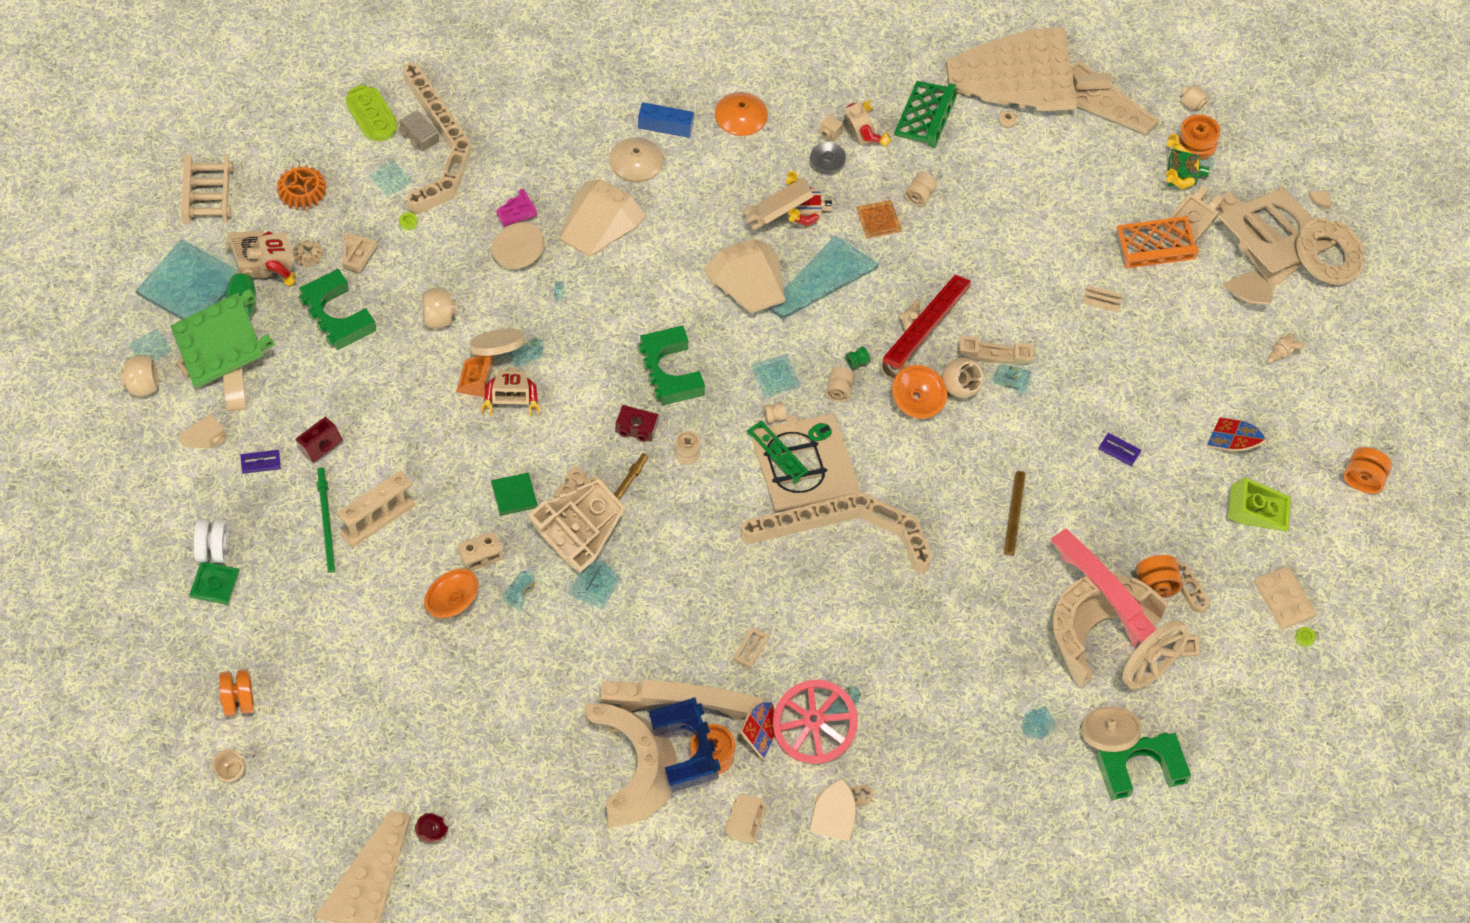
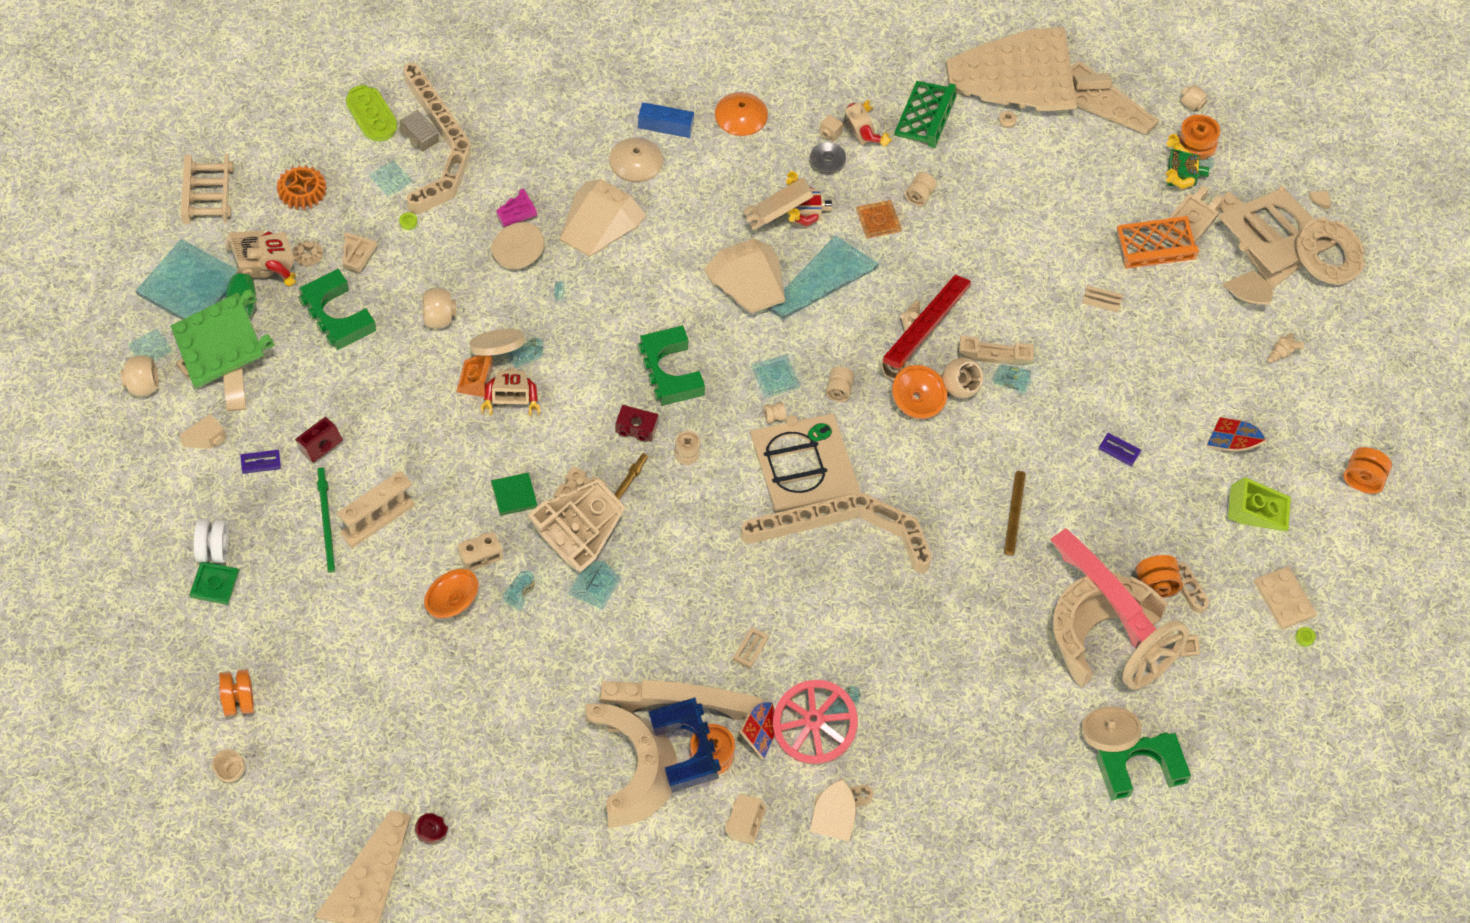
(786, 462): green tile -> none
(857, 358): green wheel -> none
(1038, 723): clear light blue brick -> none

